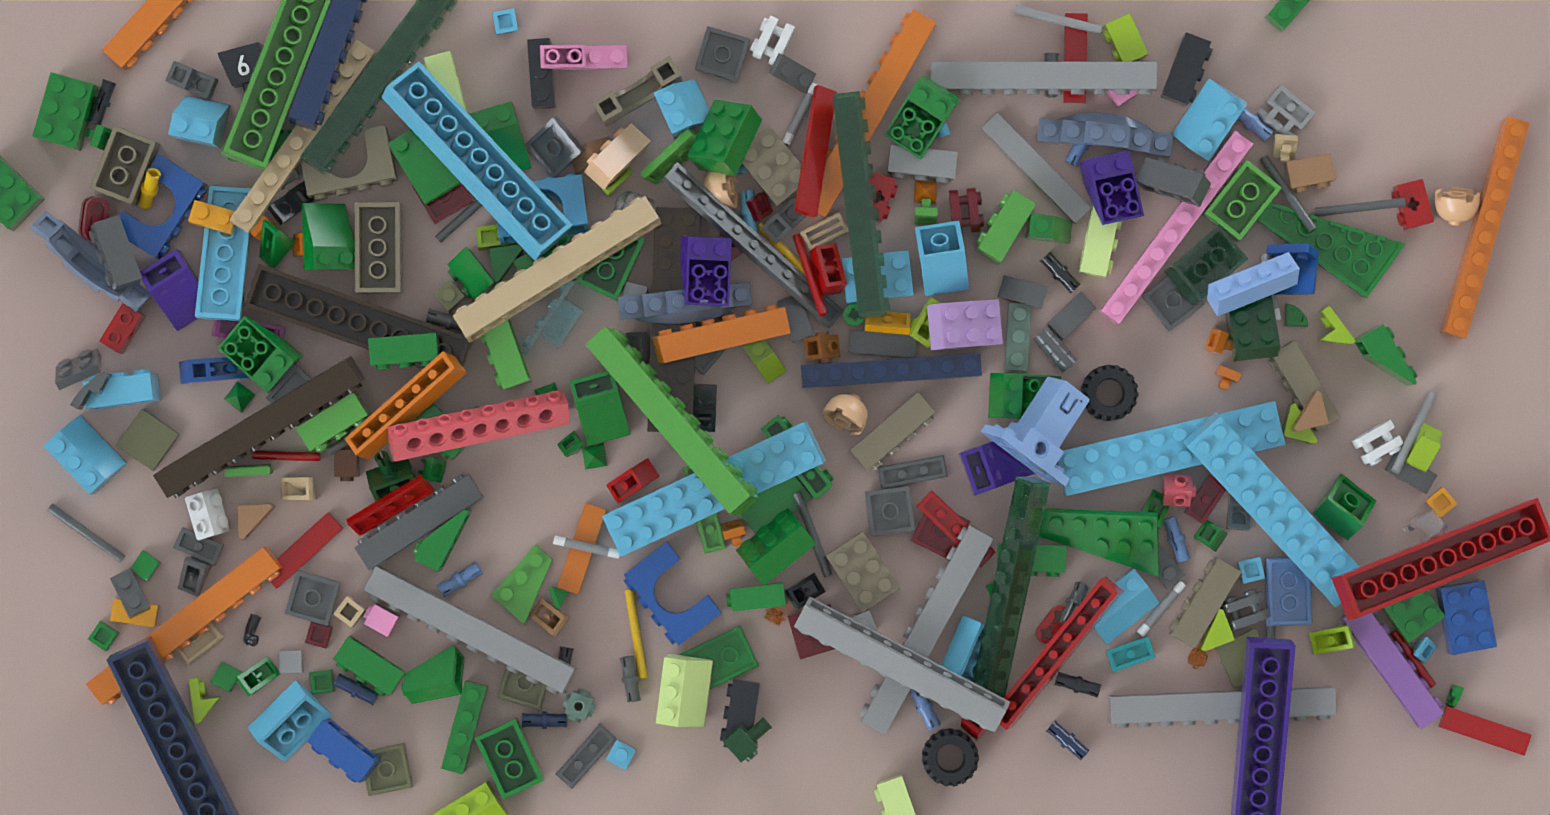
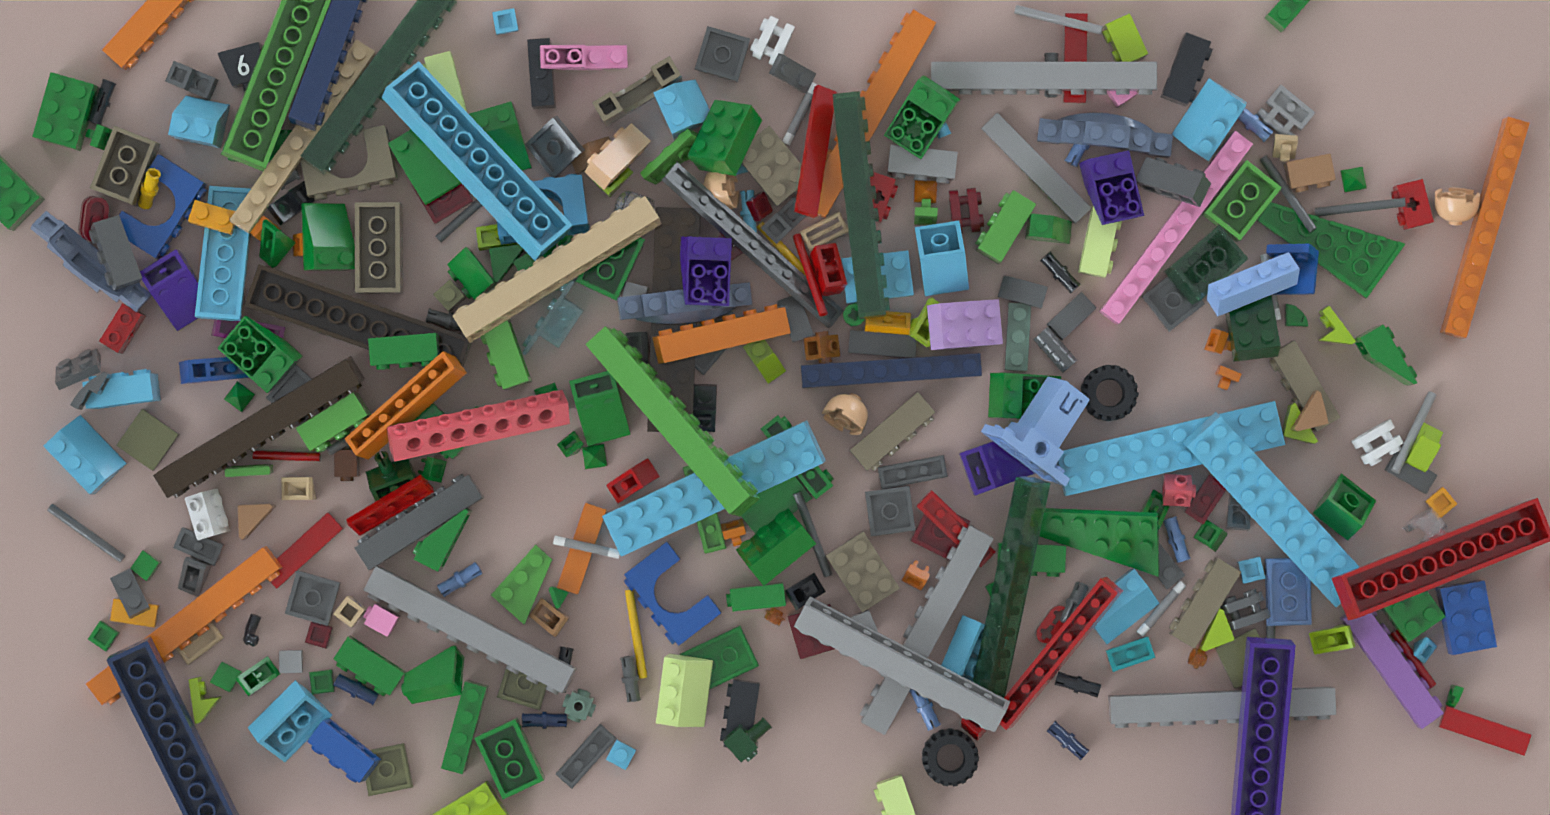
(916, 576): none -> orange tile
(1353, 179): none -> green slope

